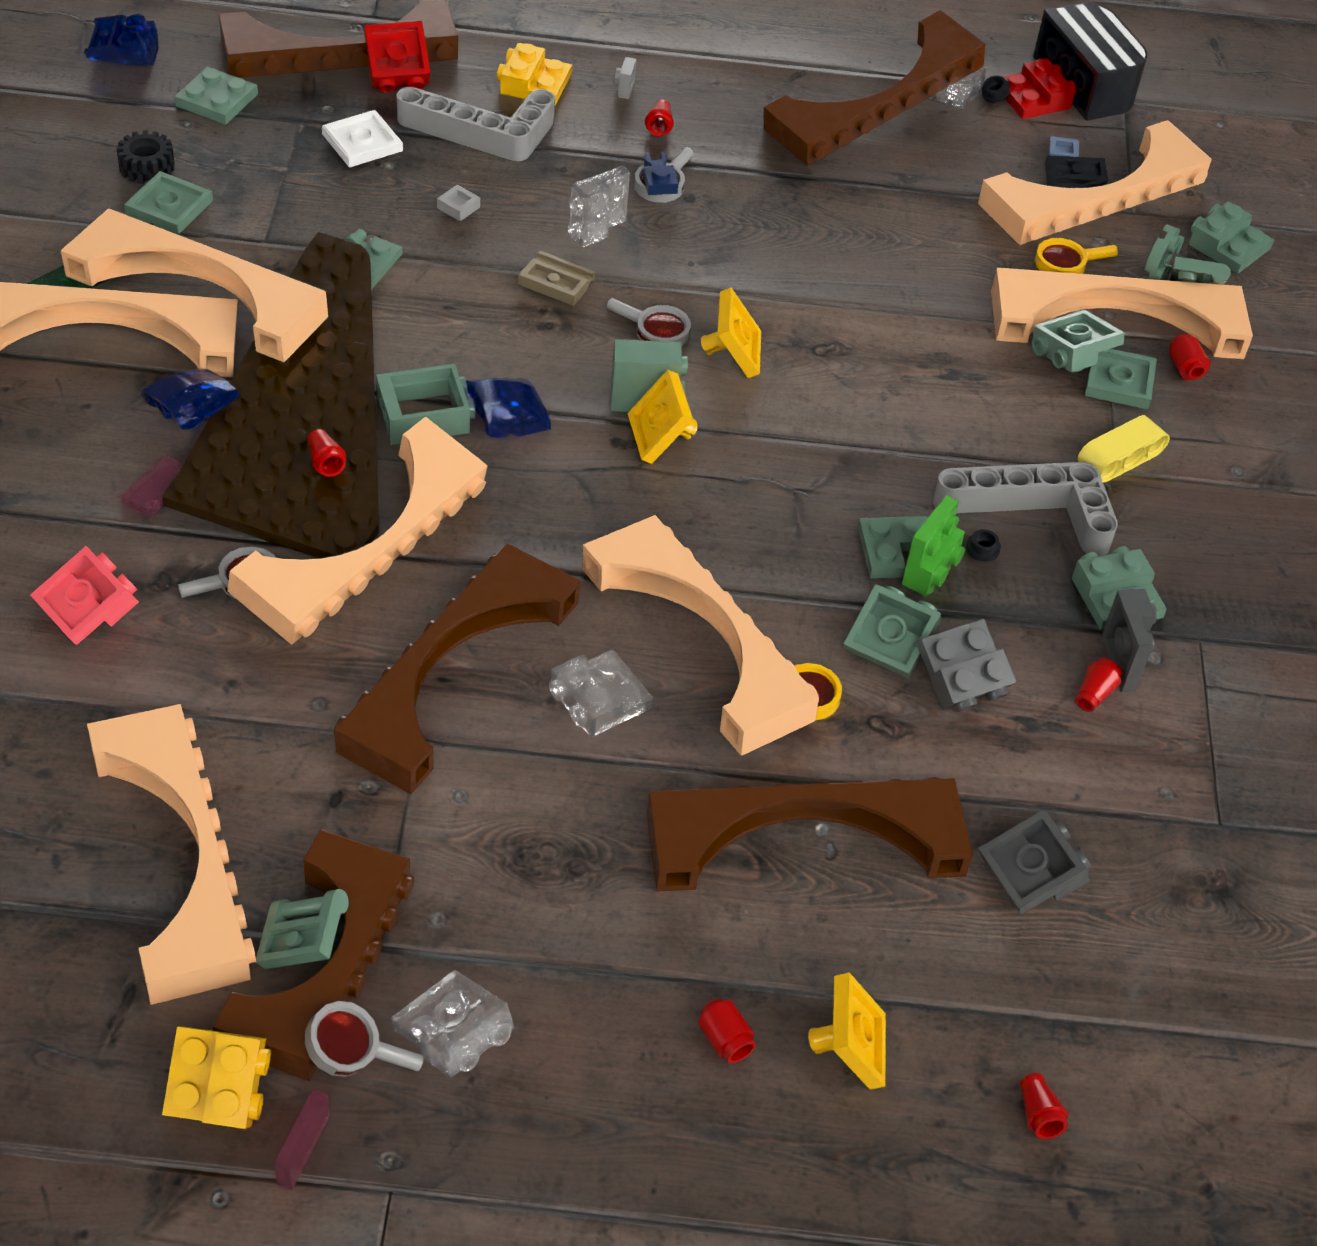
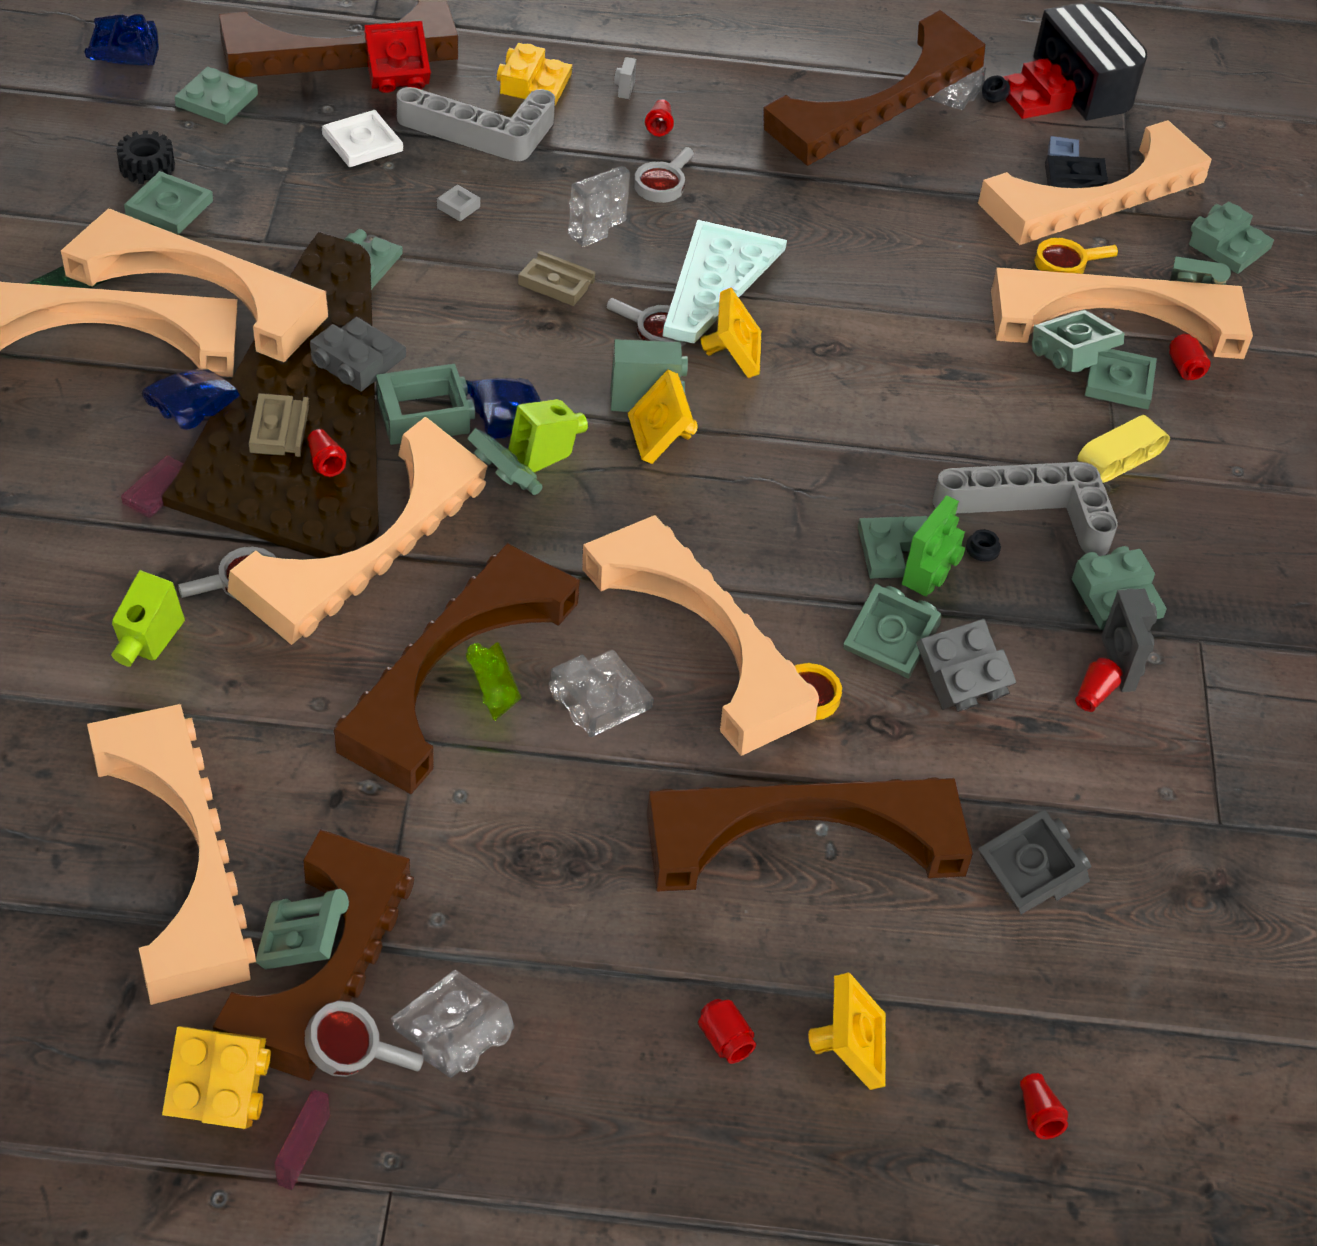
(85, 595): coral plate -> none
(146, 619): none -> lime torso
(278, 425): none -> dark tan plate
(356, 352): none -> dark grey plate
(494, 678): none -> clear neon green hinge
(507, 462): none -> sand green plate
(545, 433): none -> lime torso
(658, 177): dark blue plate -> none
(714, 262): none -> light aqua wing
(1162, 252): sand green plate -> none

